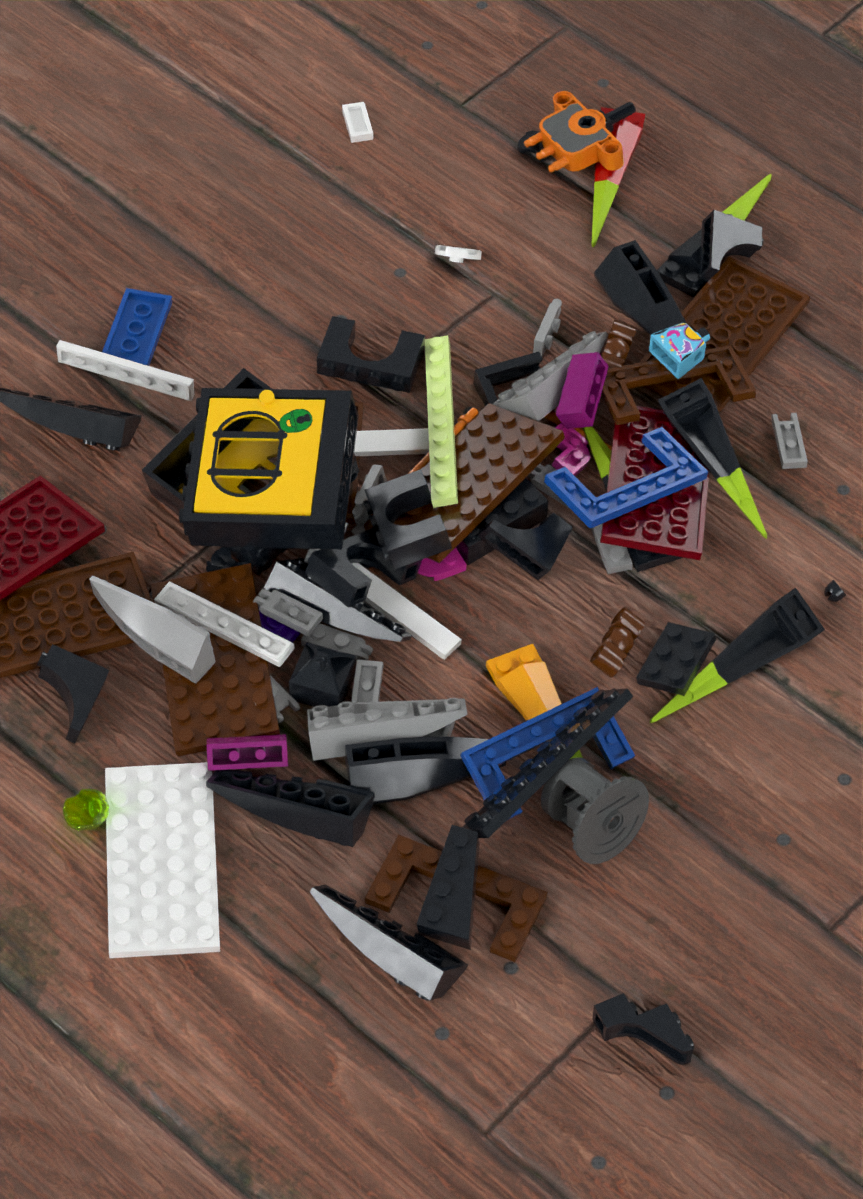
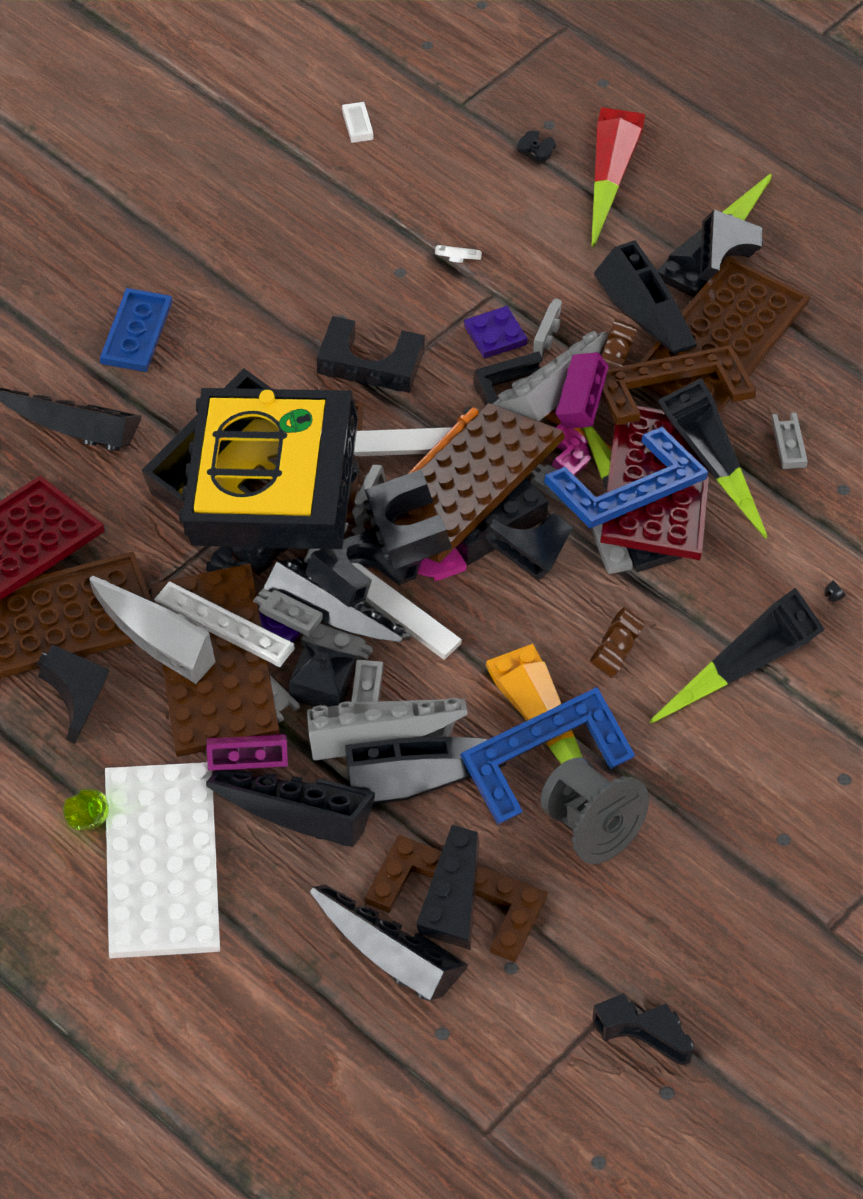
(125, 370): white tile -> none
(441, 422): yellowish green plate -> none
(495, 332): none -> dark purple plate
(547, 762): black plate -> none
(579, 135): orange piece -> none
(676, 658): black plate -> none
(679, 348): medium azure torso -> none

